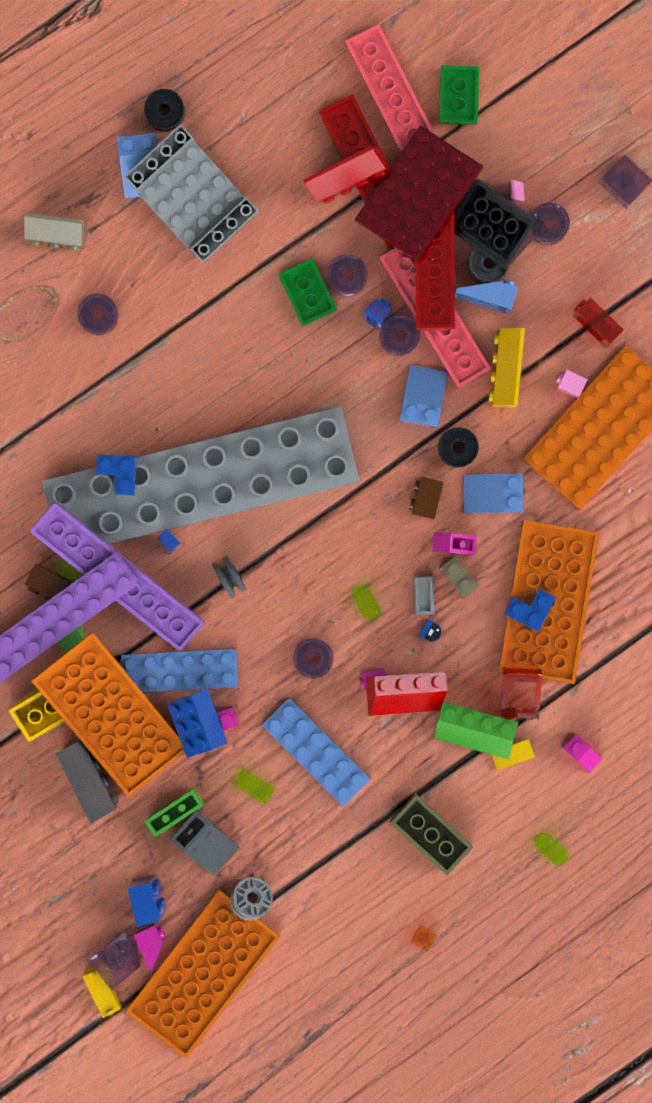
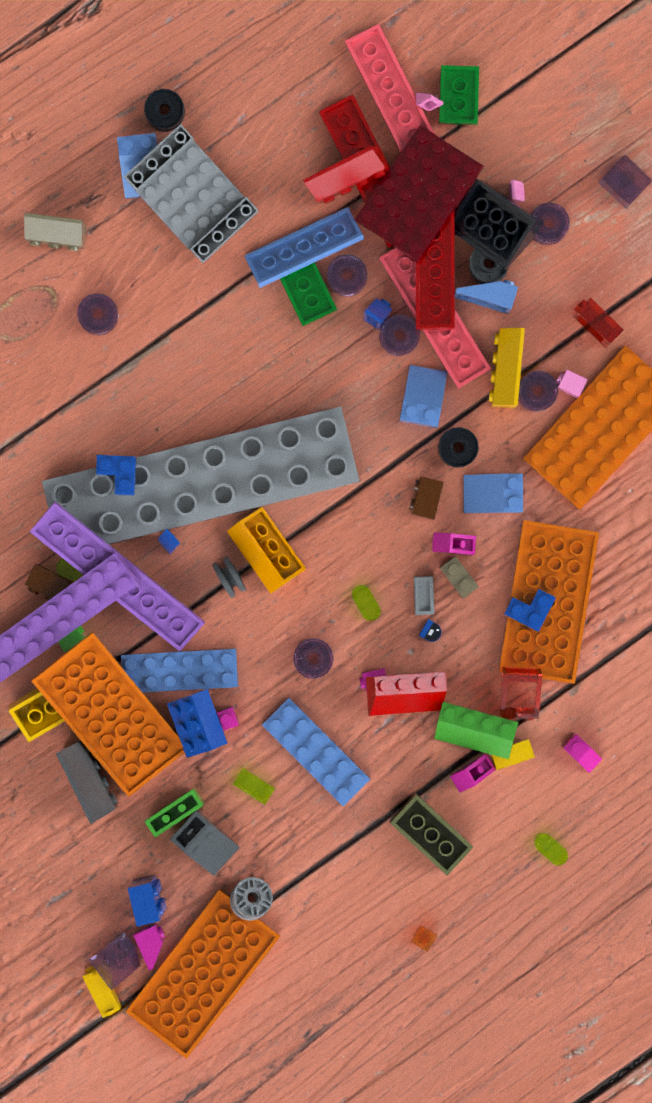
(266, 550): none -> light orange slope
(304, 247): none -> medium blue plate
(427, 101): none -> bright pink slope
(473, 773): none -> dark pink slope
(549, 391): none -> clear purple wheel

